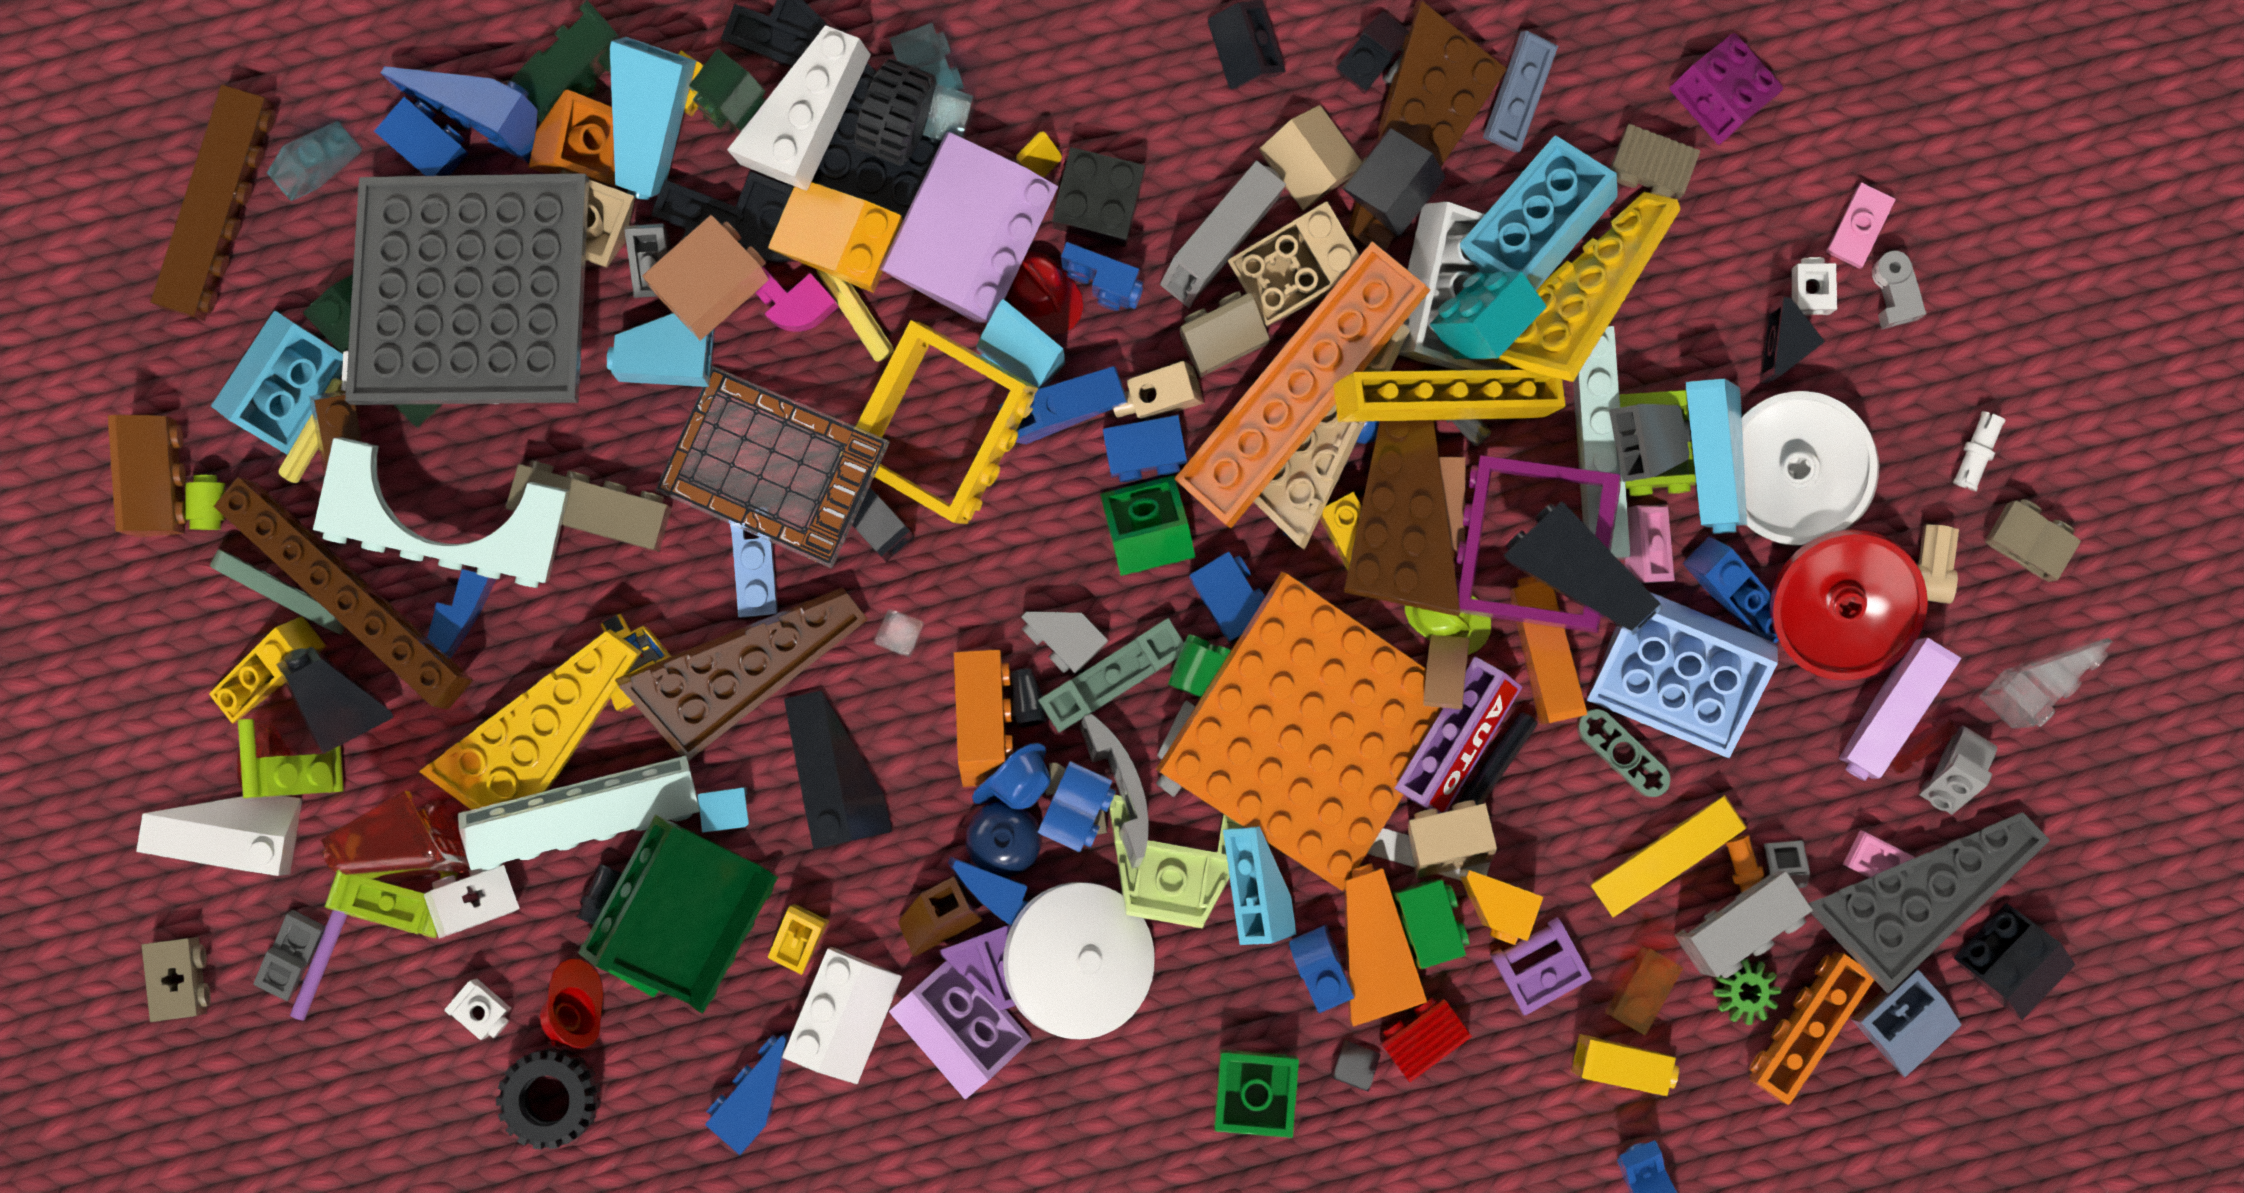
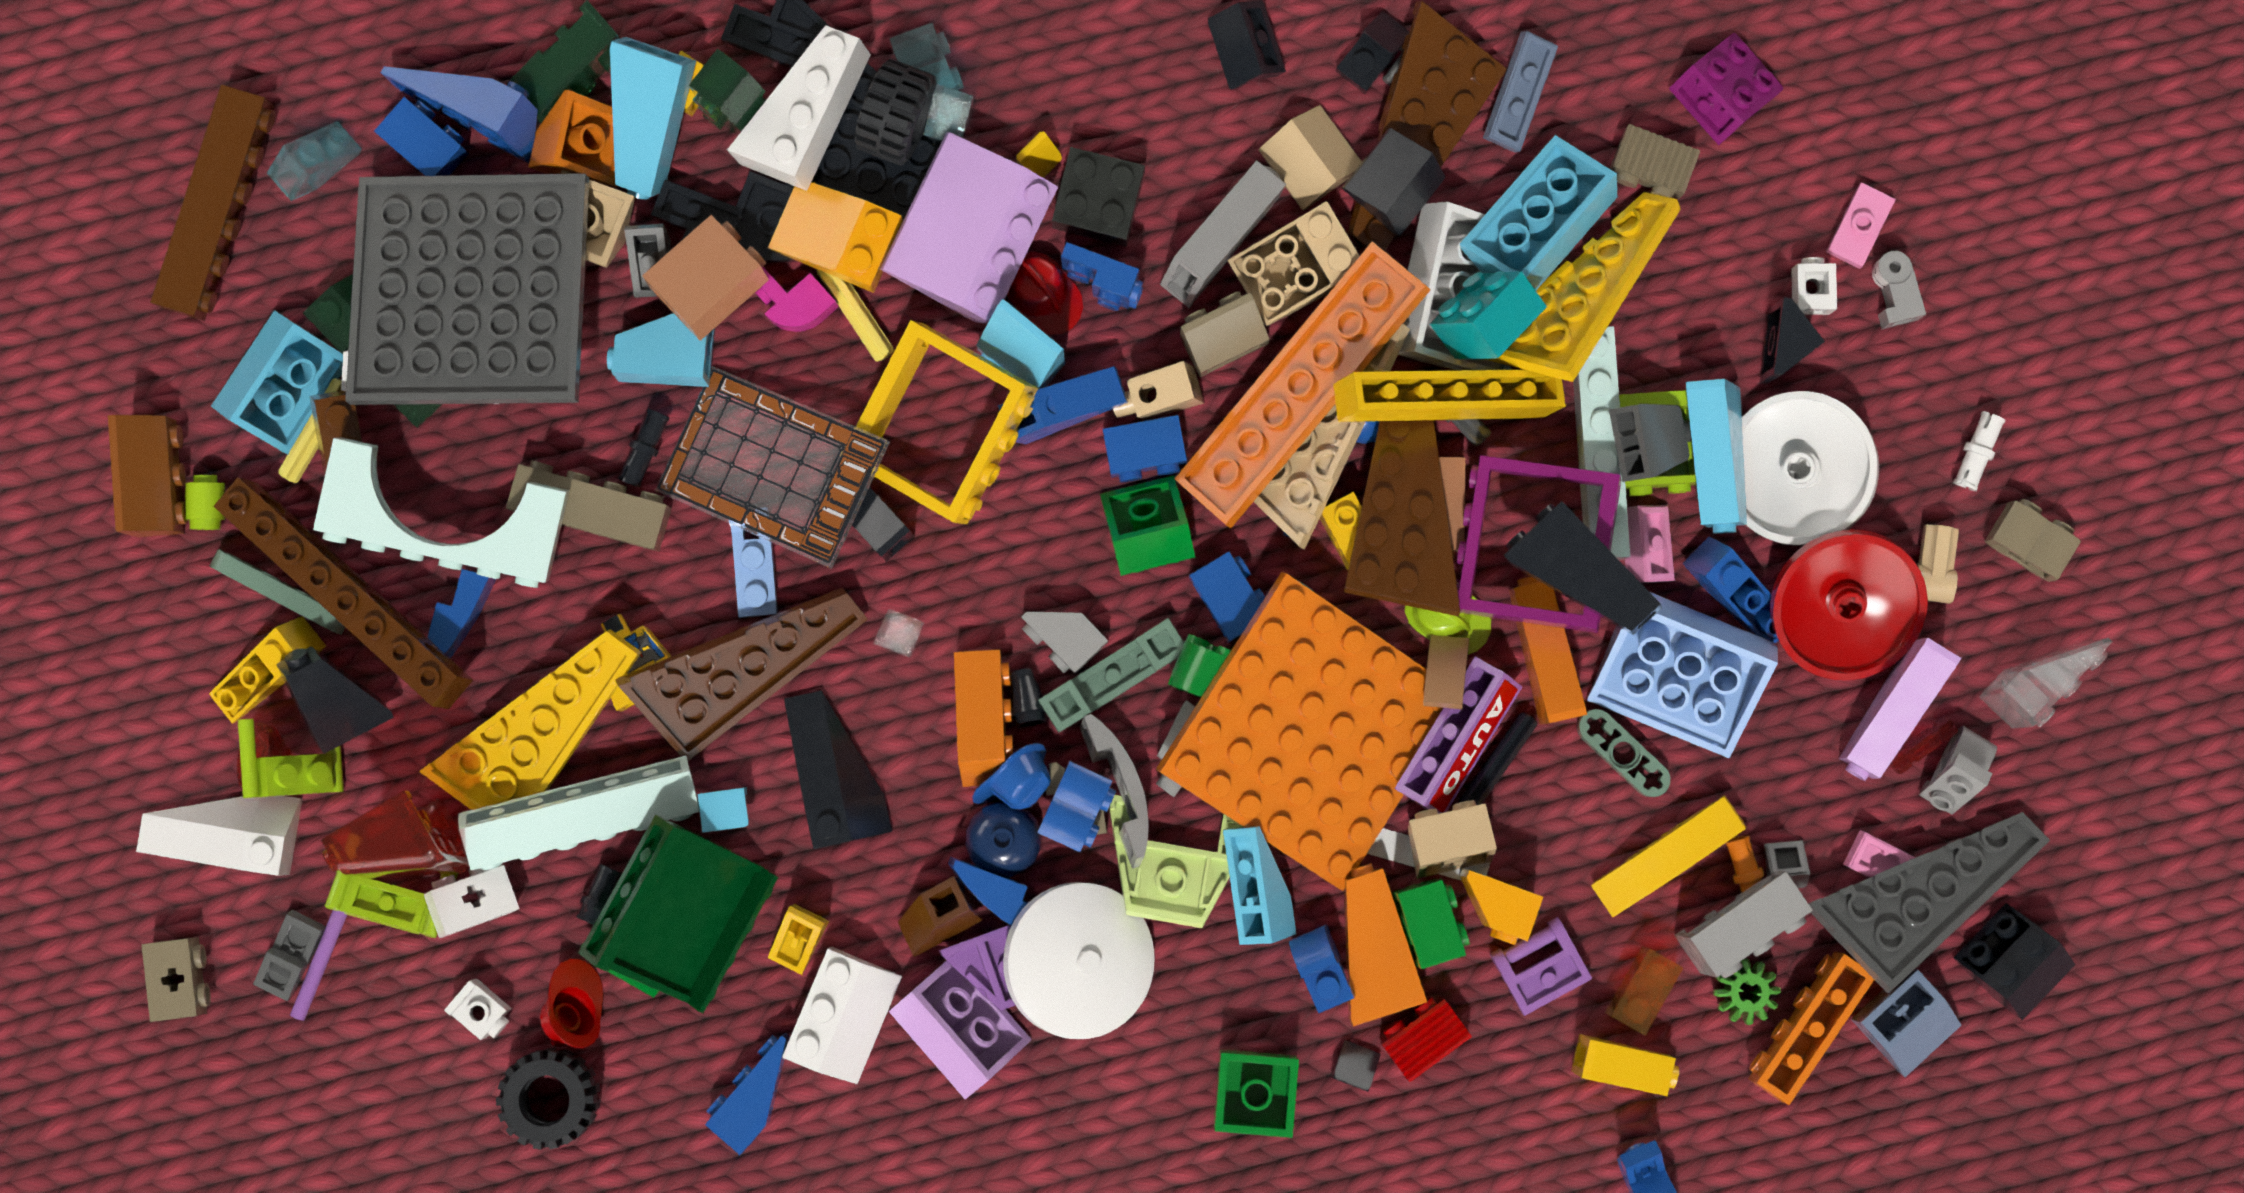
(643, 447): none -> black pin

